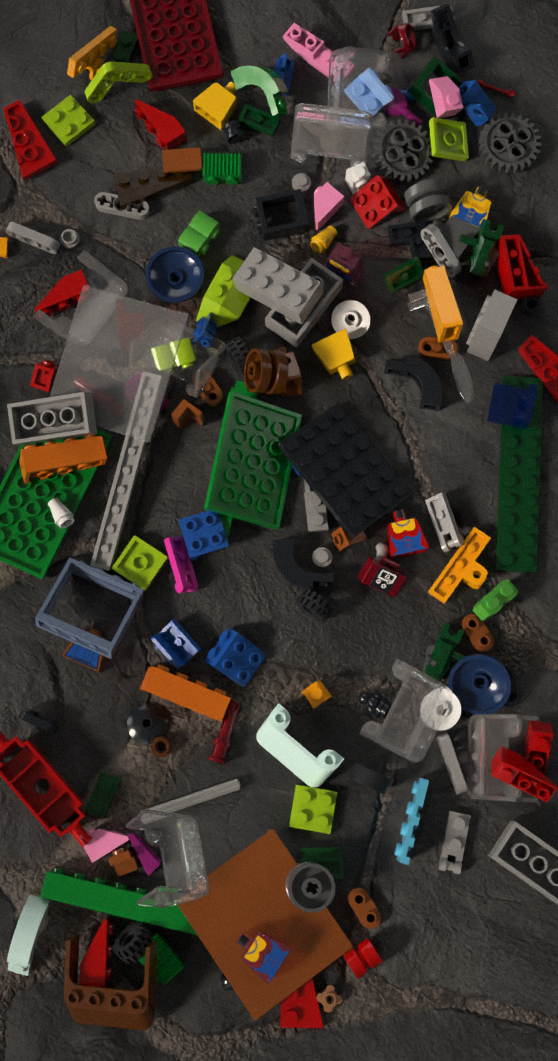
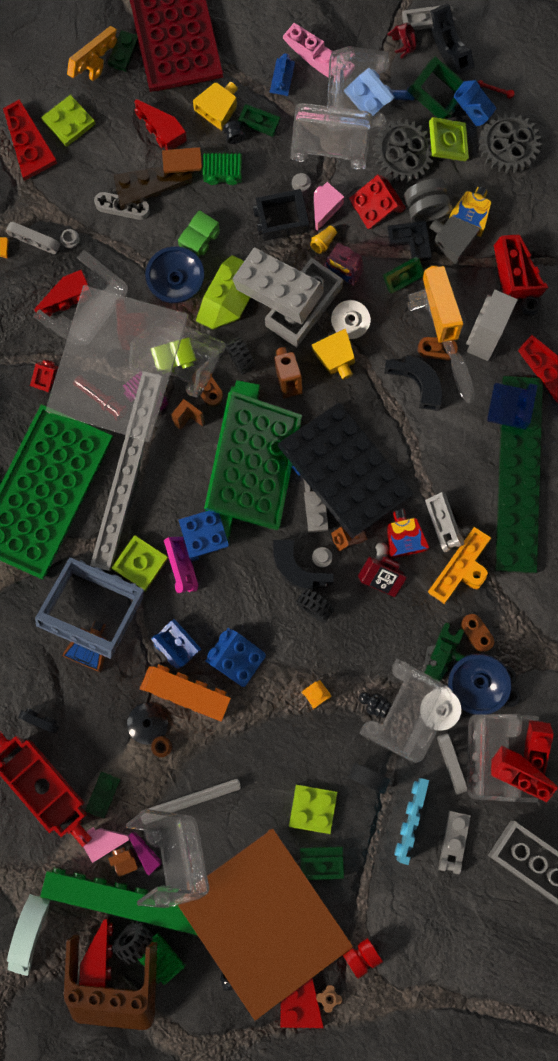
(52, 418): light grey brick -> none
(61, 457): orange wedge -> none
(62, 515): white cone -> none
(114, 72): lime beam -> none
(205, 331): blue hinge -> none
(222, 742): dark red pin -> none
(263, 954): torso -> none
(266, 371): reddish brown wheel -> none
(268, 80): arch -> none
(292, 754): light aqua windscreen -> none
(323, 886): dark grey wheel -> none
(357, 177): white brick -> none
(364, 908): dark orange plate -> none
(399, 106): magenta piece -> none
(431, 235): light grey beam -> none
(445, 97): bright pink slope -> none
(484, 248): dark green piece -> none
(495, 600): bright green brick -> none

